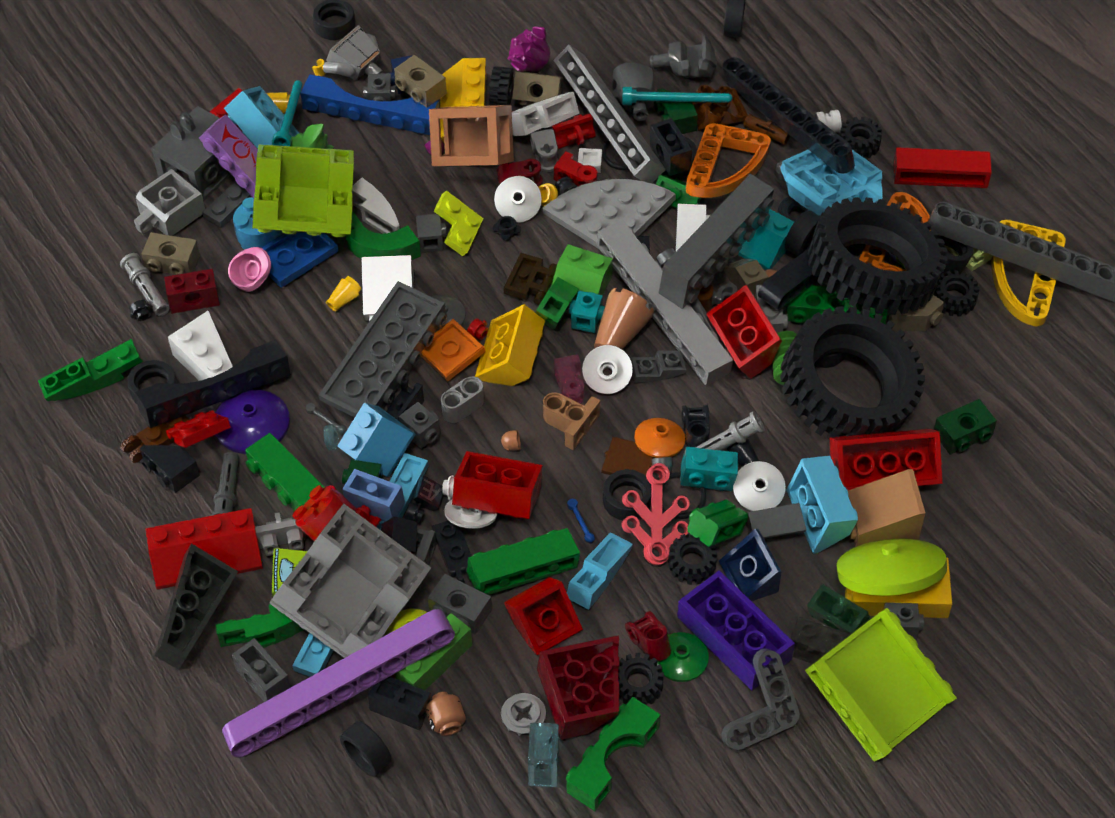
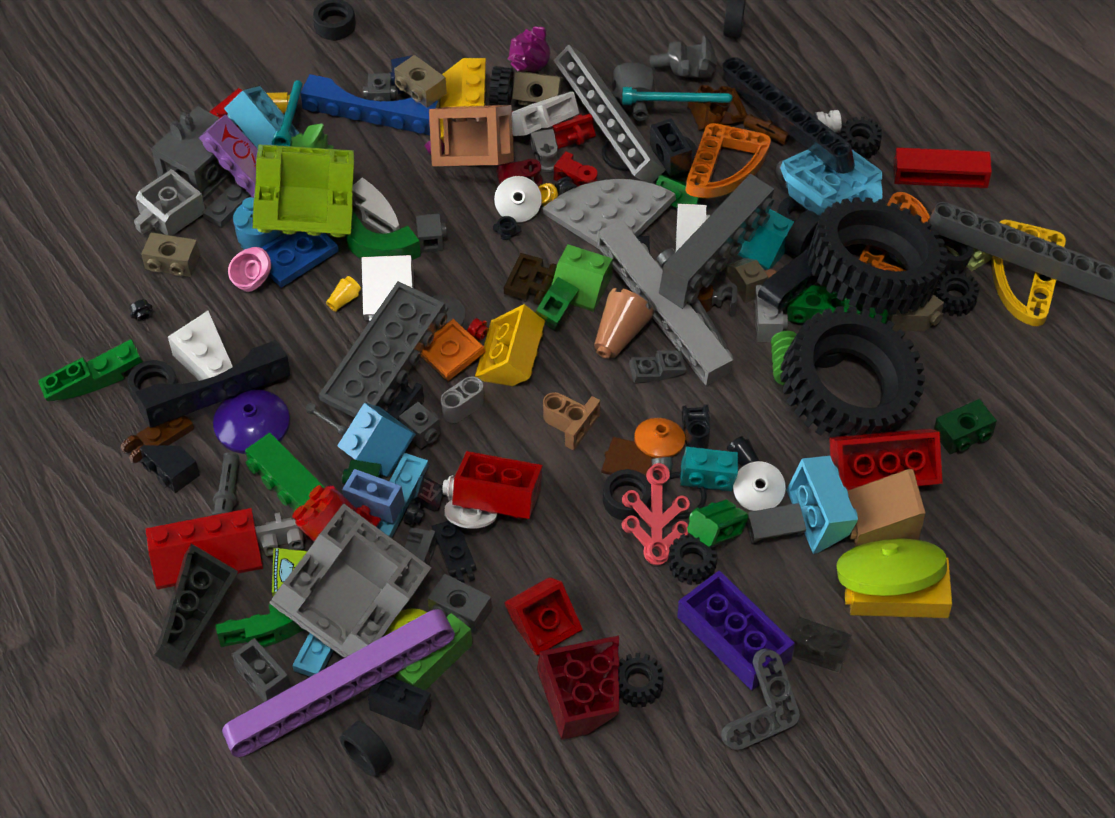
(140, 277): light grey pin -> none
(191, 291): dark red brick -> none
(197, 429): red plate -> none
(331, 437): clear light blue tile -> none
(351, 56): light grey torso -> none
(401, 531): black brick -> none
(445, 713): nougat head -> none
(463, 221): neon yellow plate -> none
(511, 440): nougat hinge -> none
(522, 702): light grey gear -> none
(523, 561): green brick -> none
(543, 749): clear light blue torso -> none
(566, 374): clear pink leg -> none
(572, 504): blue hinge -> none
(586, 311): teal brick -> none
(590, 157): white tile -> none
(598, 570): medium azure slope -> none
(603, 358): white dish -> none
(632, 727): green arch -> none
(650, 636): dark red piece -> none
(682, 113): dark green slope -> none
(688, 665): green dish -> none
(736, 433): light grey pin -> none
(746, 331): red slope -> none
(752, 567): dark blue slope -> none
(836, 610): clear green brick -> none
(880, 684): lime panel -> none
(909, 617): dark grey brick -> none

